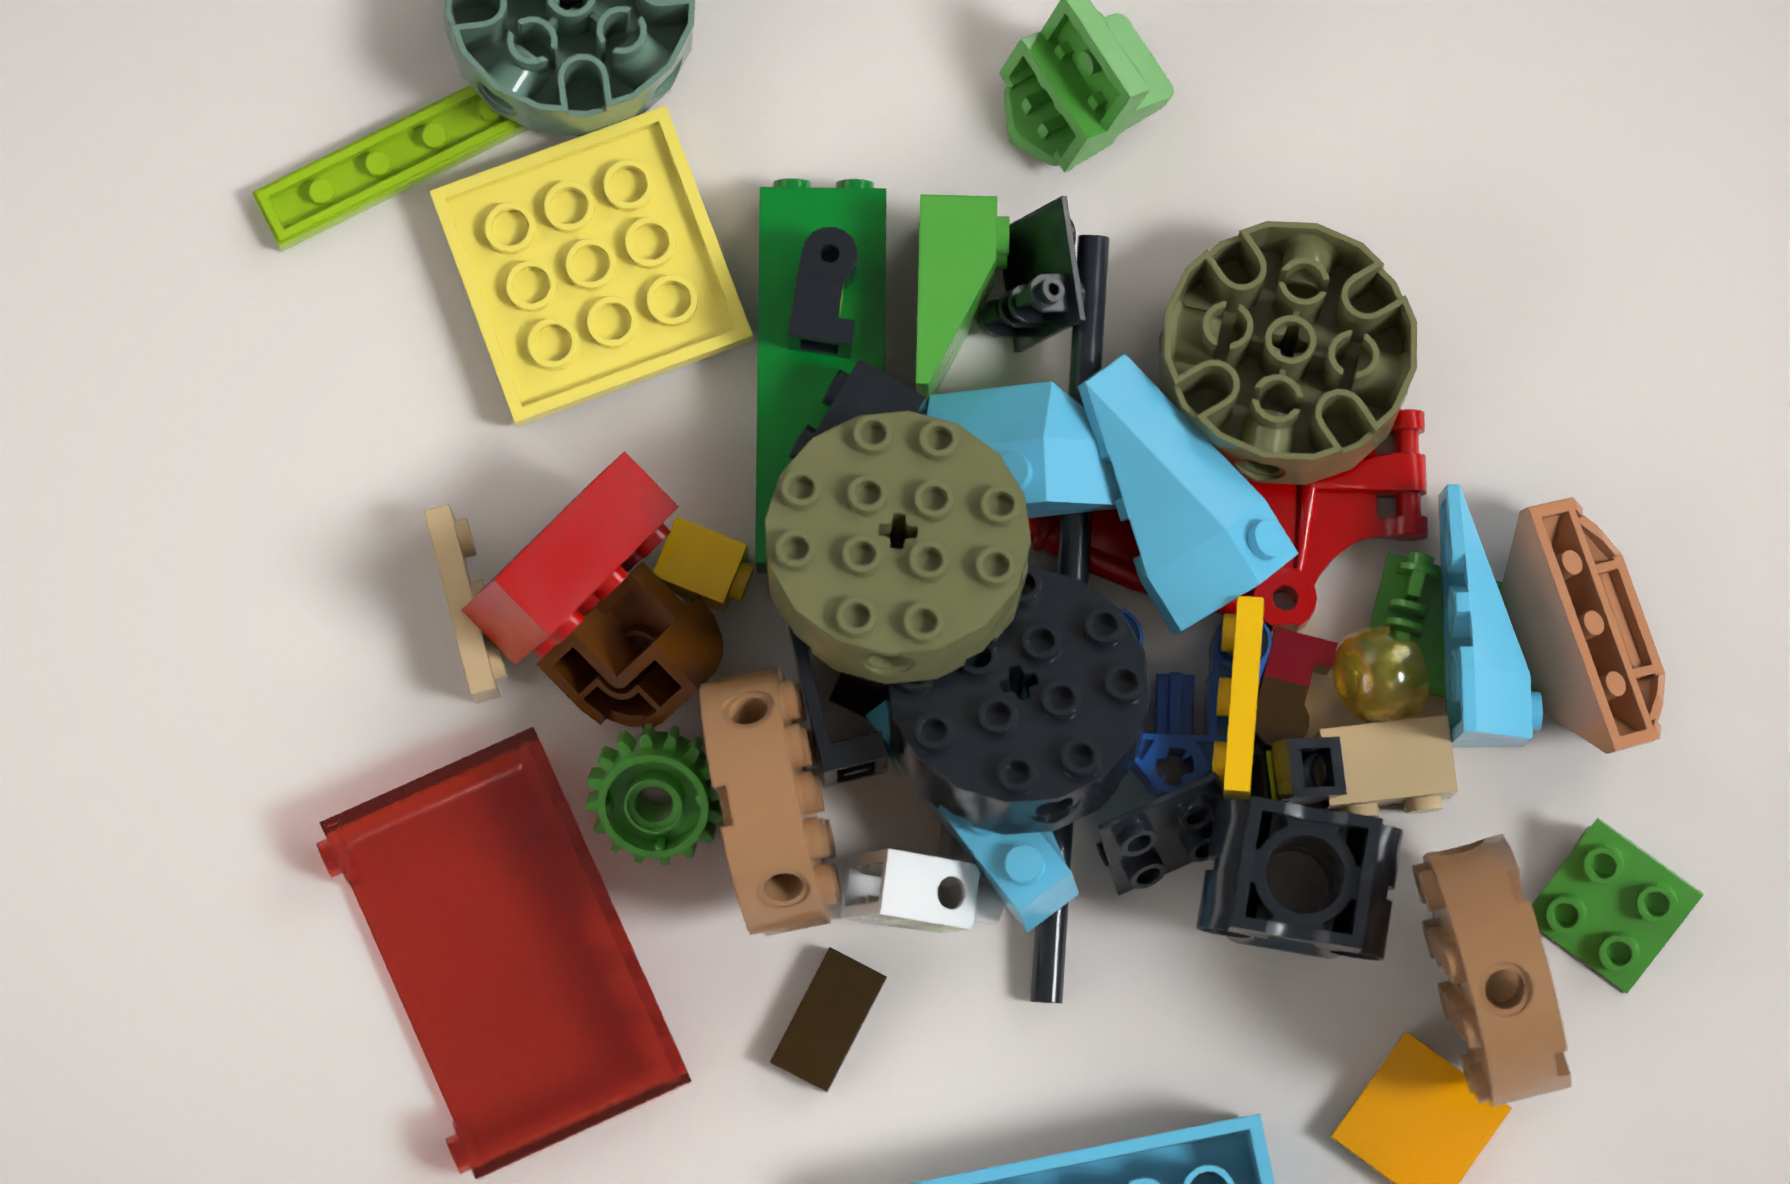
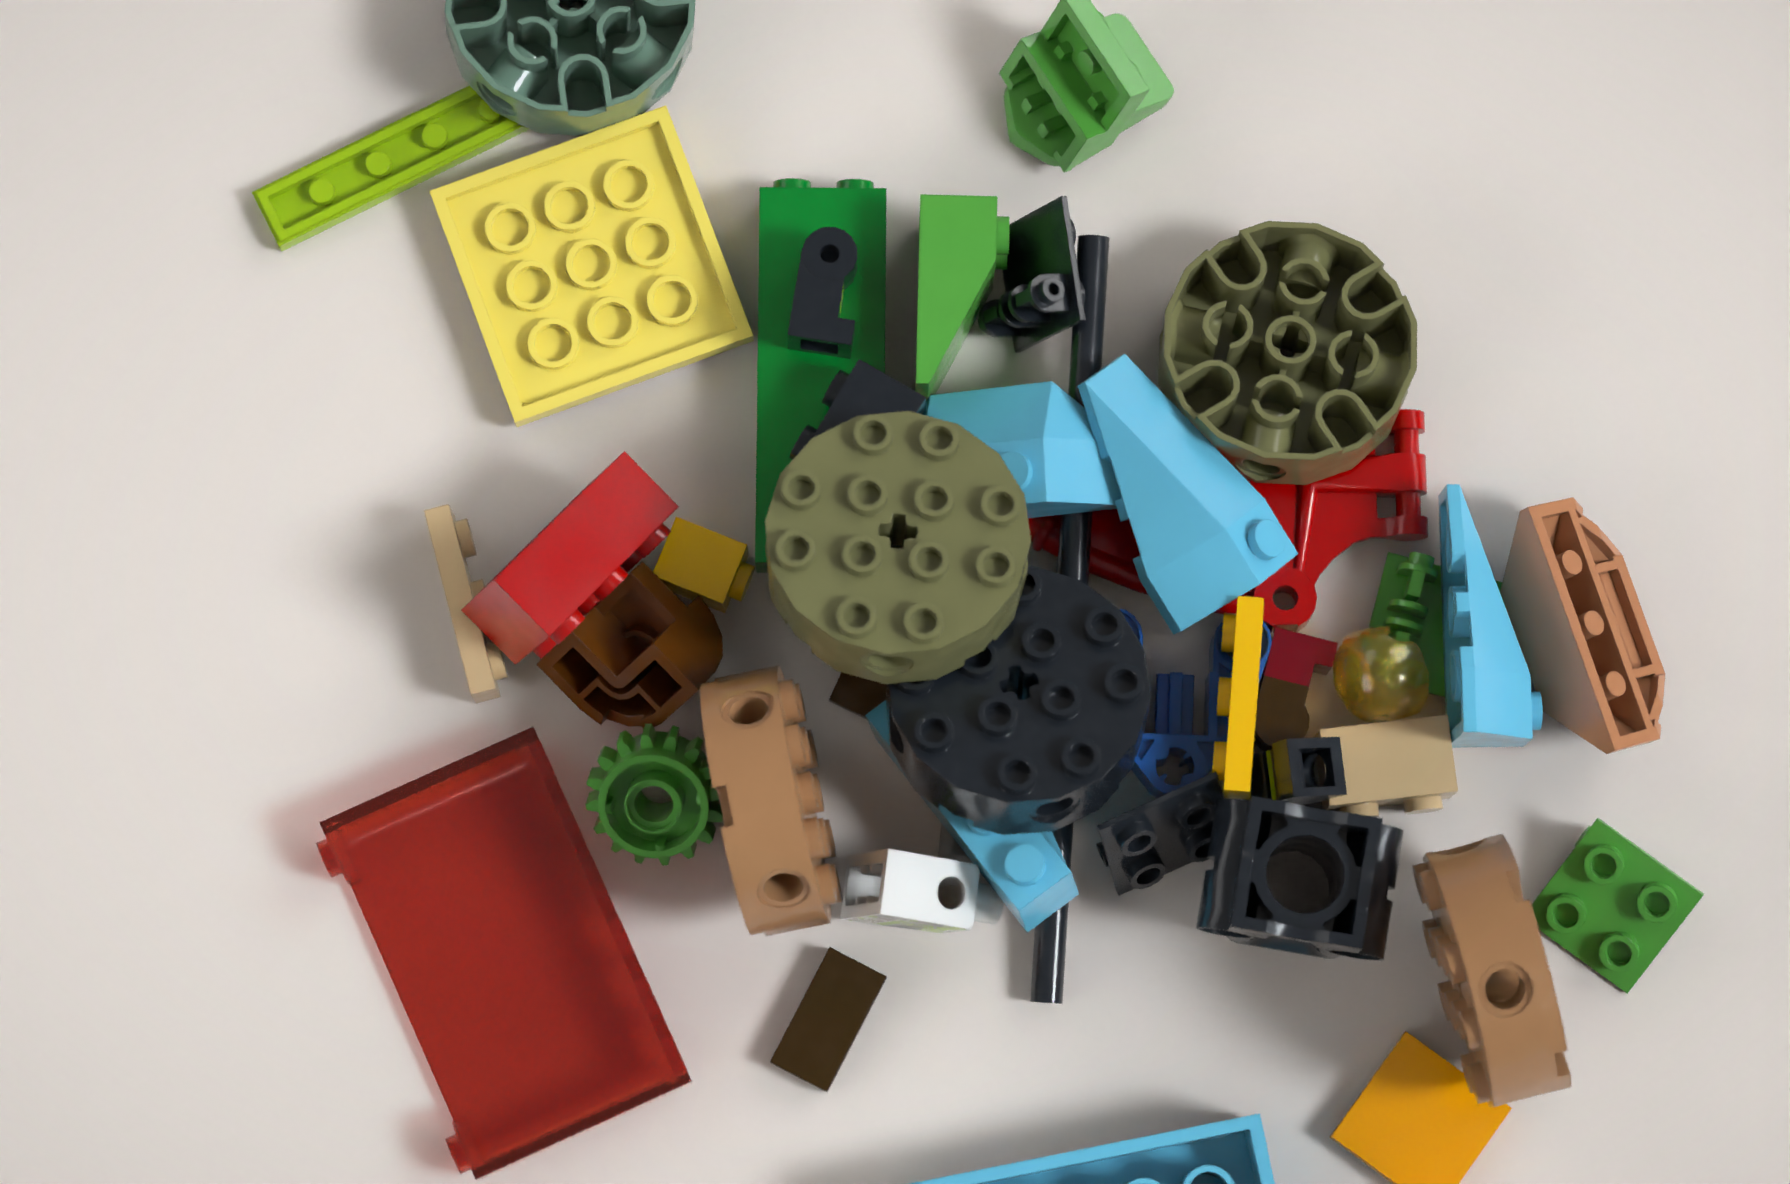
(844, 759): black panel -> none

